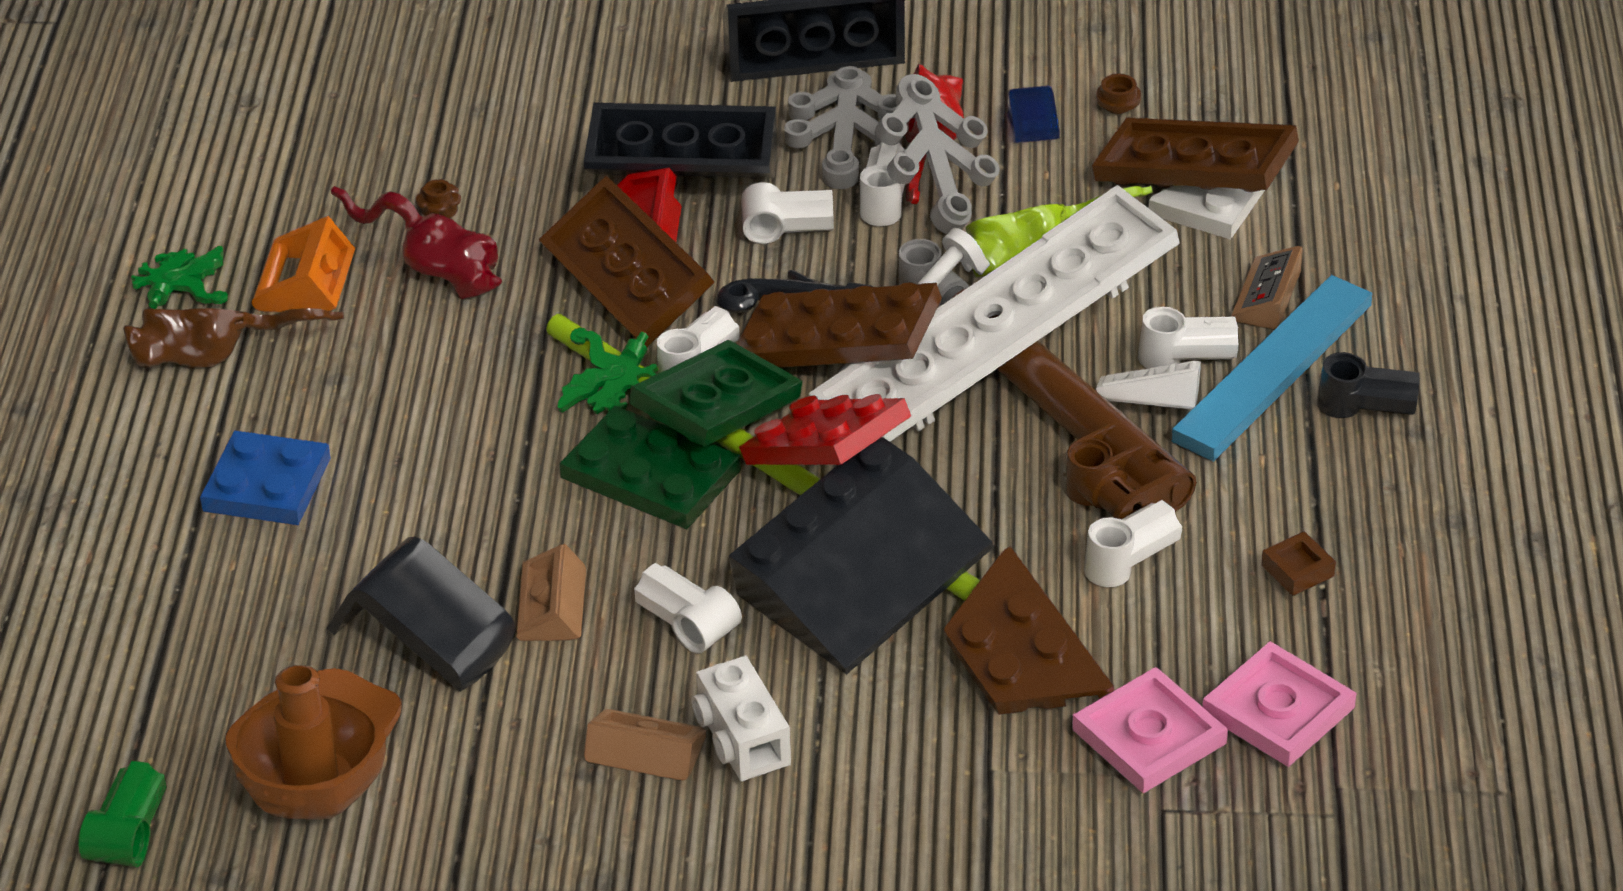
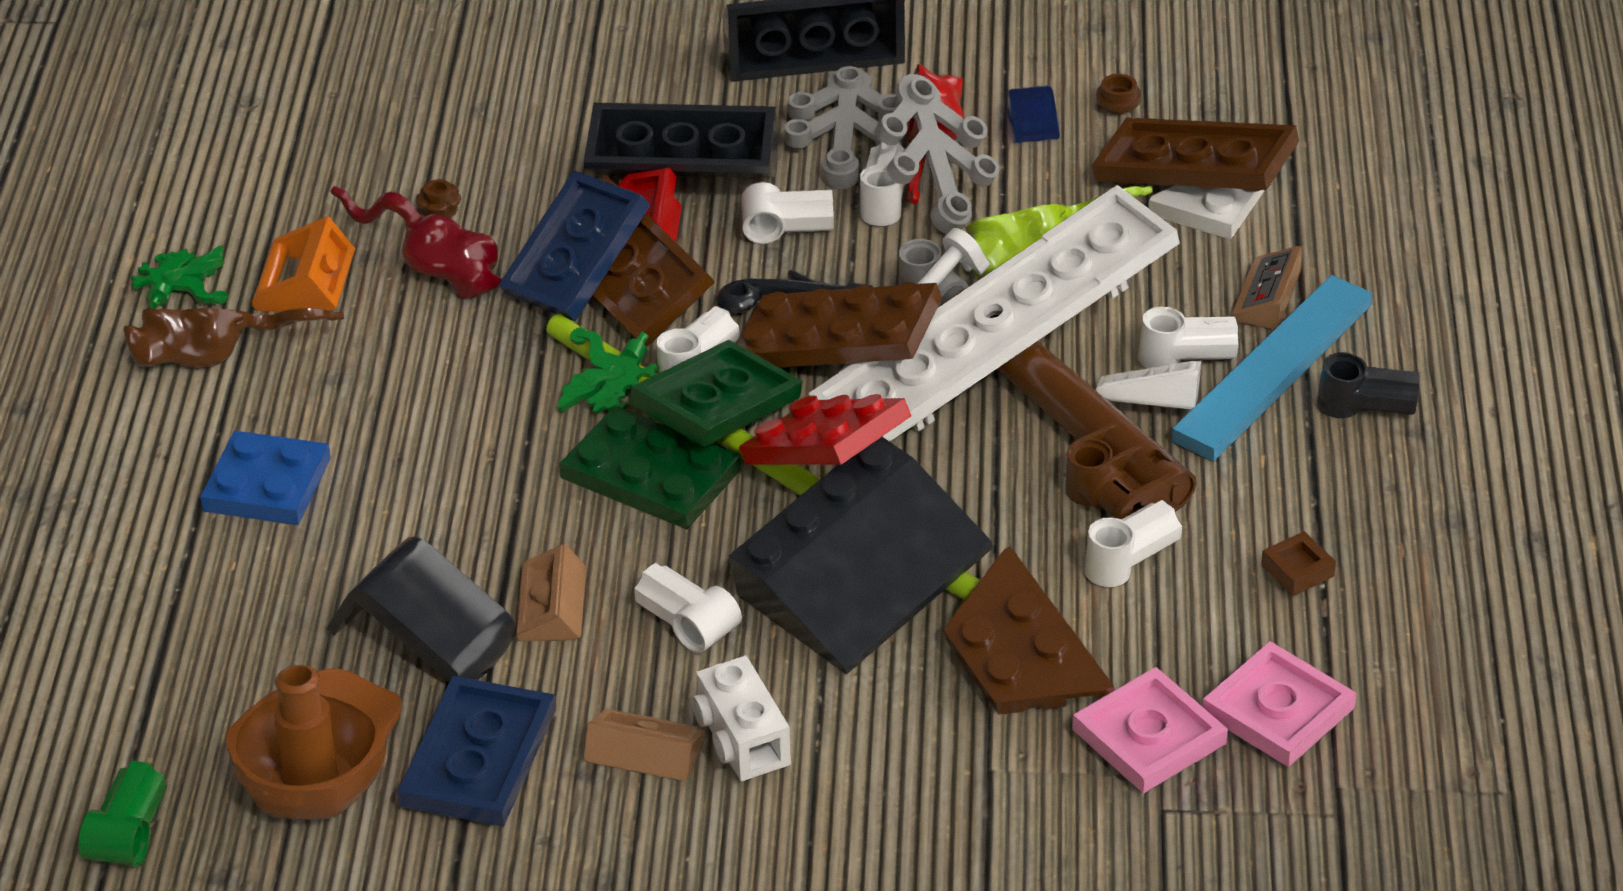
(477, 751): none -> dark blue plate
(574, 245): none -> dark blue plate

